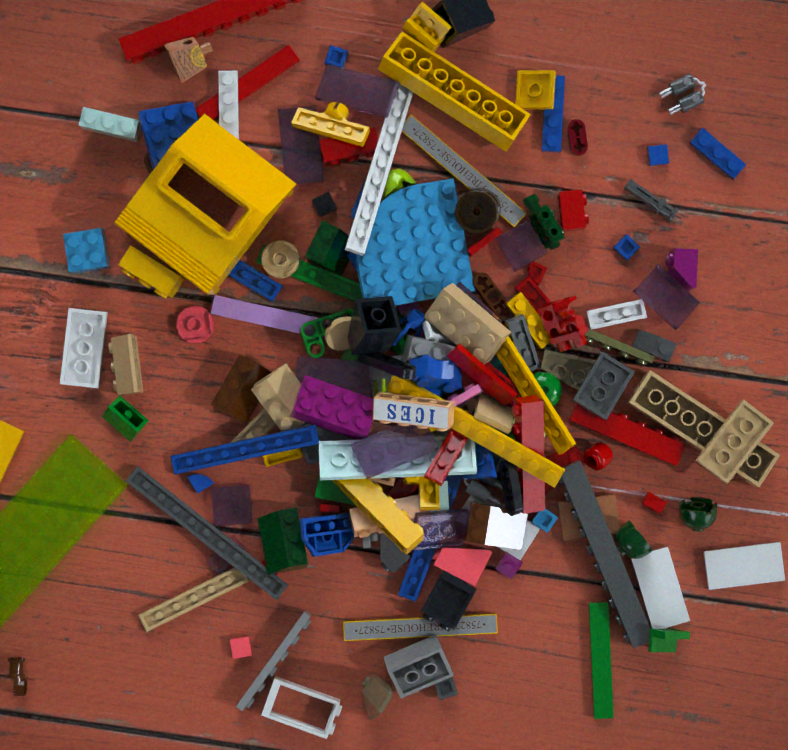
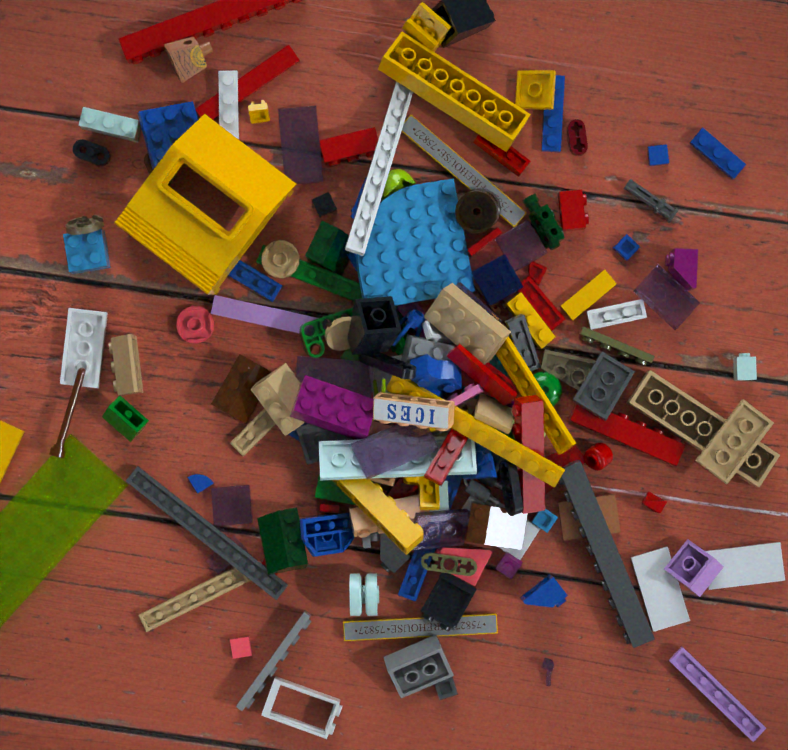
(16, 673): reddish brown connector -> none
(58, 448): none -> reddish brown piece
(84, 225): none -> dark tan tile
(91, 153): none -> black plate
(150, 272): yellow brick -> none
(245, 449): blue tile -> none
(258, 112): none -> yellow tile
(280, 457): yellow tile -> none
(332, 124): yellow plate -> none
(336, 56): blue tile -> none
(357, 90): clear purple tile -> none
(363, 594): none -> light aqua wheel
(376, 695): dark tan wedge -> none
(464, 560): none -> olive beam
(497, 280): none -> clear blue tile
(511, 159): none -> red plate
(545, 593): none -> blue slope
(548, 664): none -> clear purple hand
(561, 329): red hips -> none
(588, 295): none -> yellow tile
(601, 660): green tile -> none
(632, 542): dark green cylinder -> none
(654, 345): dark grey slope -> none
(665, 639): green panel -> none
(689, 101): dark grey piece -> none
(694, 567): none -> lavender slope
(698, 513): dark green cylinder -> none
(717, 694): none -> lavender plate
(744, 367): none -> light aqua brick

